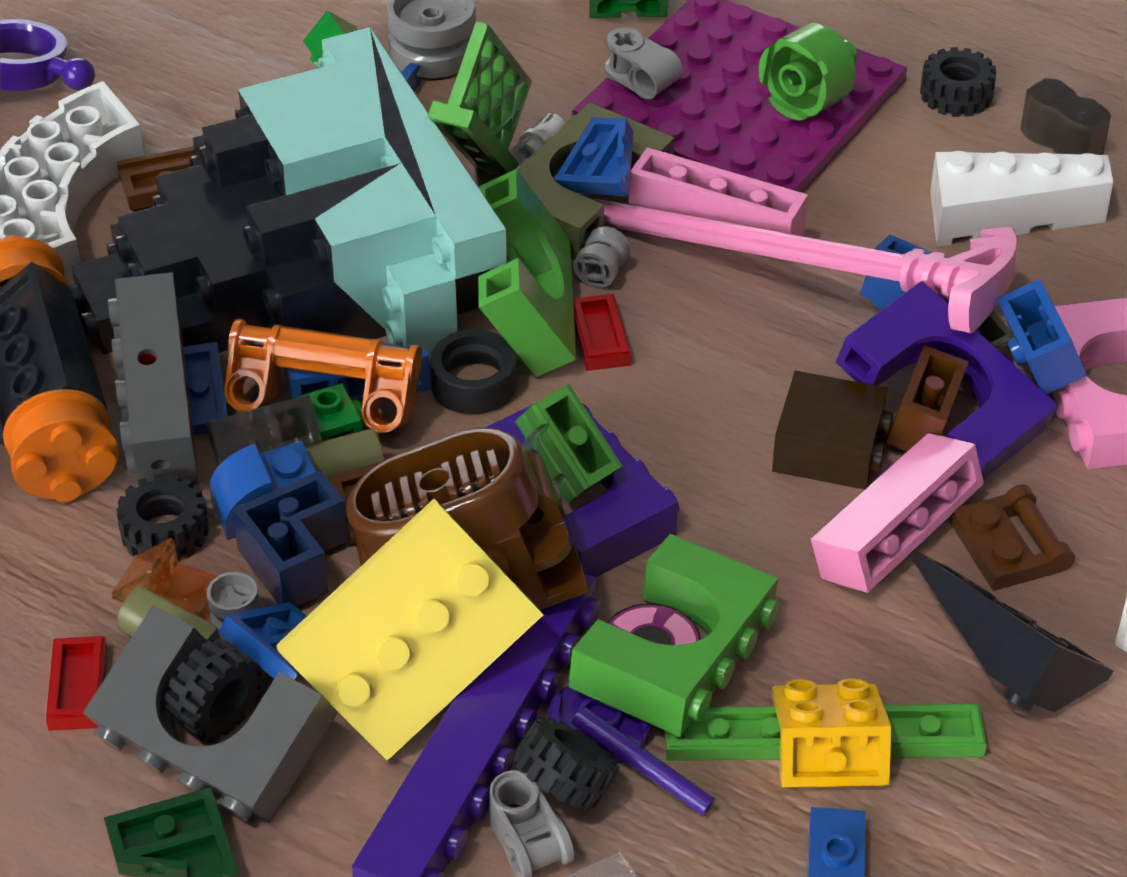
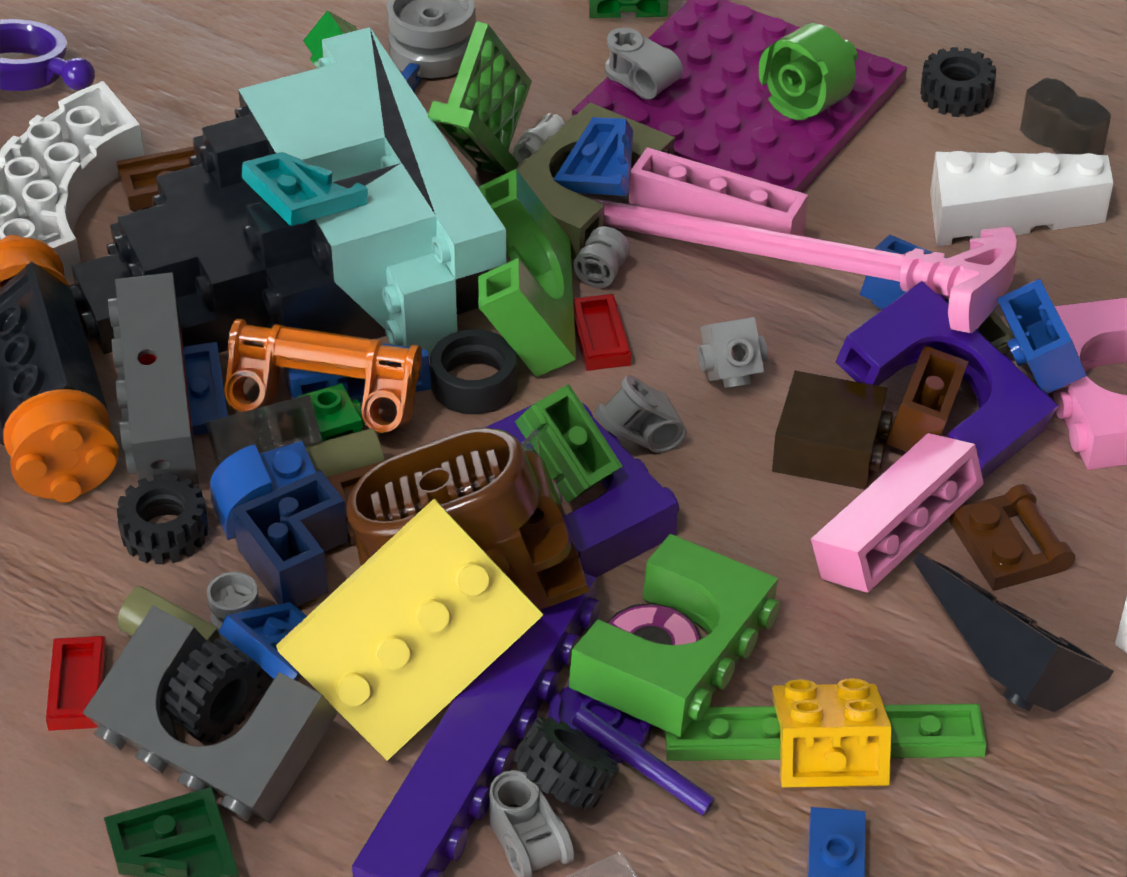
(160, 573): clear orange slope -> none
(299, 189): none -> teal wing
(642, 416): none -> light grey piece
(747, 346): none -> light grey brick

